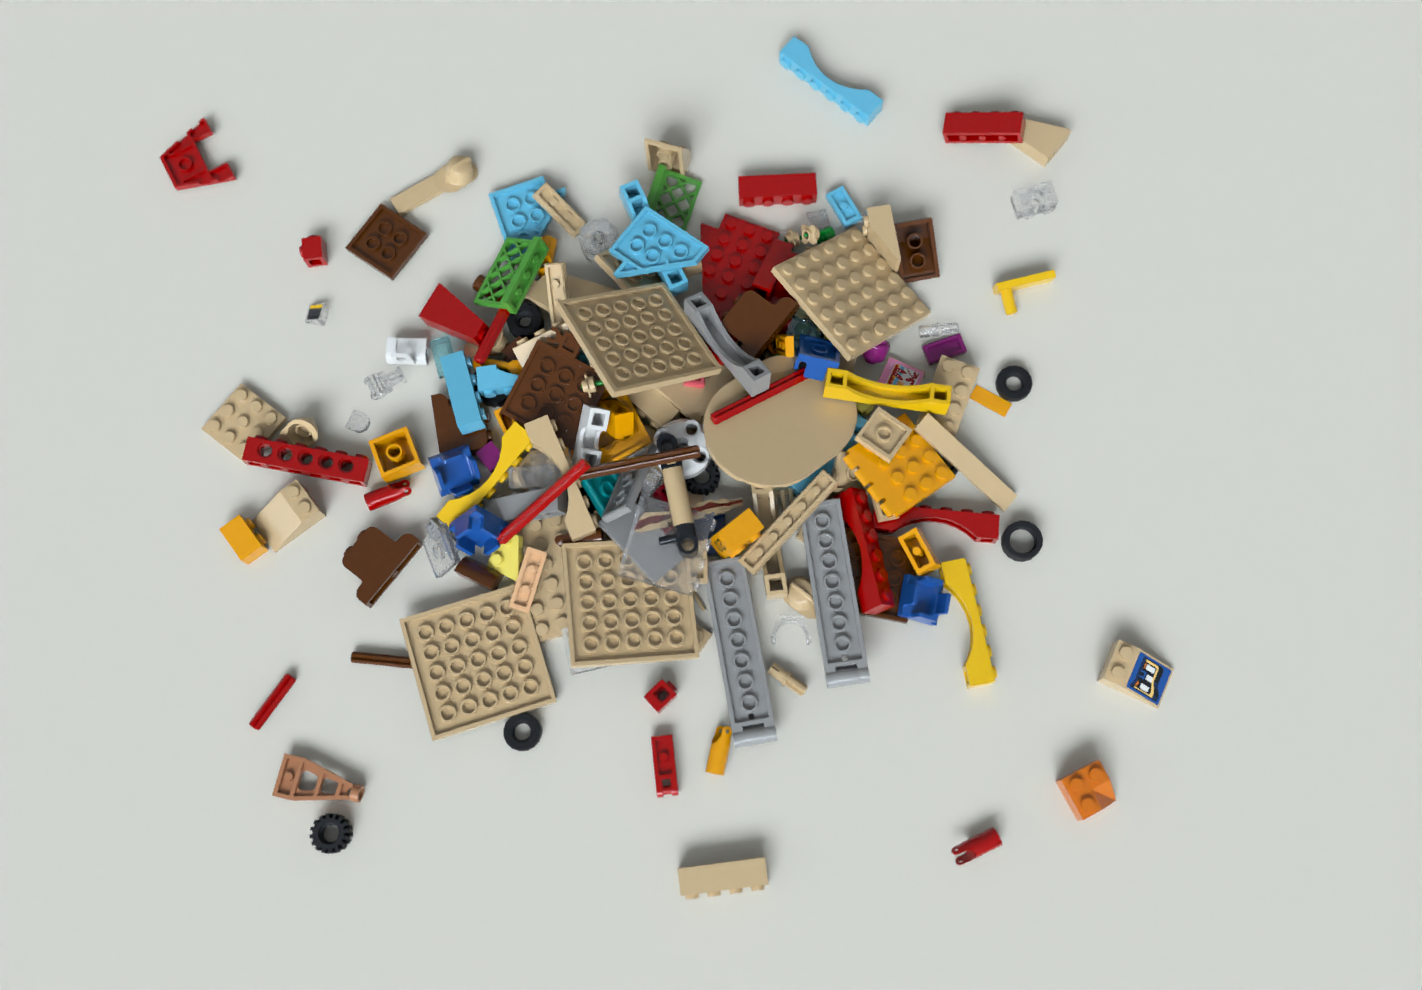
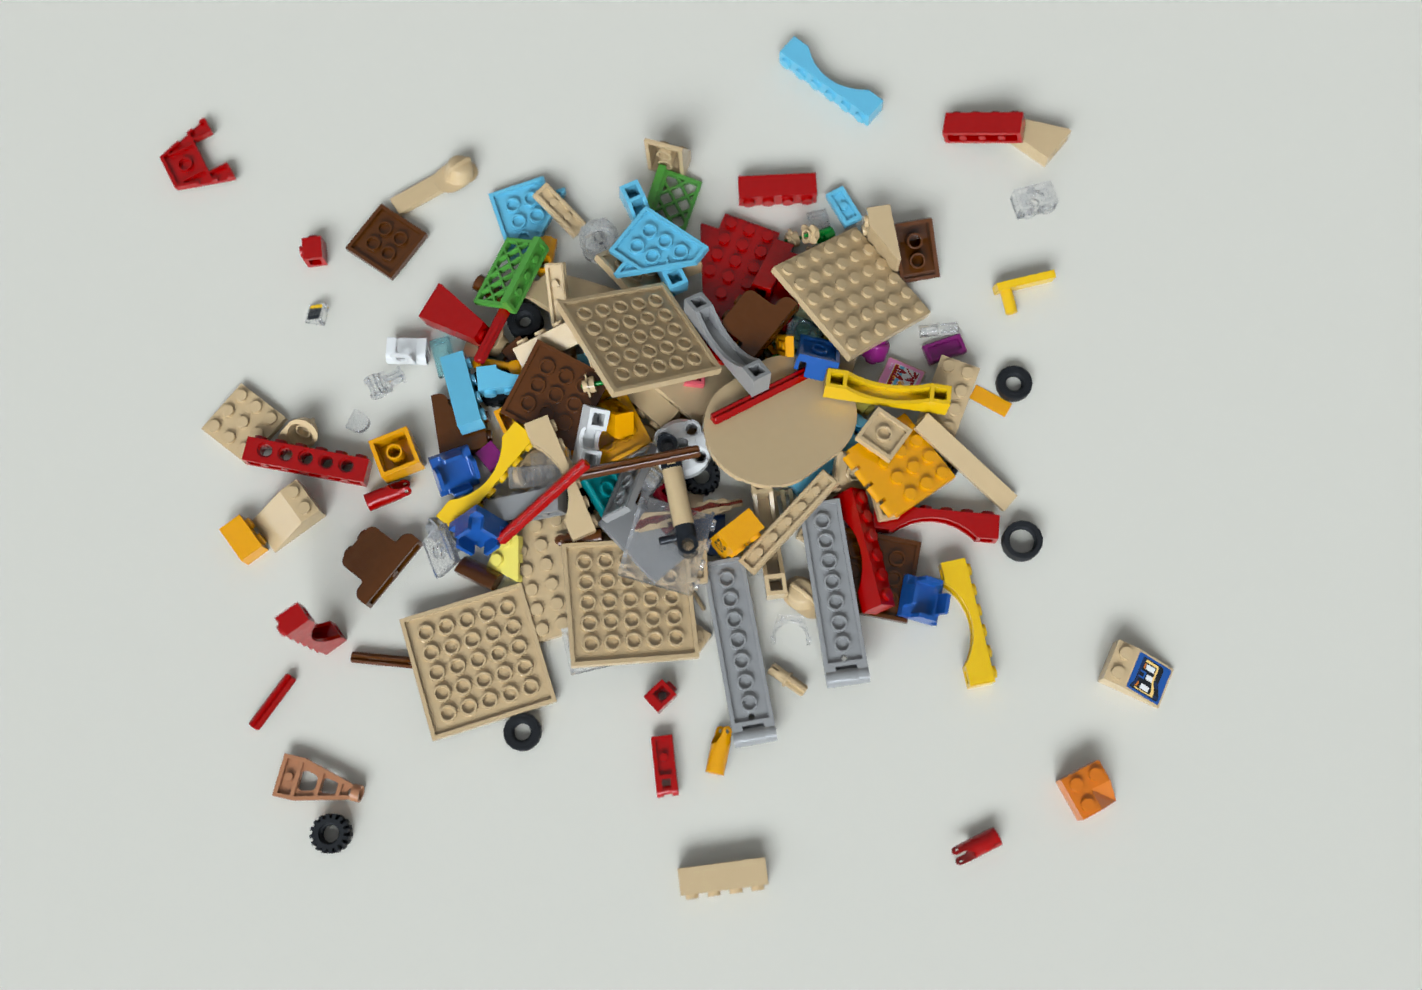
(299, 625): none -> red arch
(527, 579): light nougat plate -> none
(567, 342): reddish brown plate -> none
(919, 552): light orange brick -> none

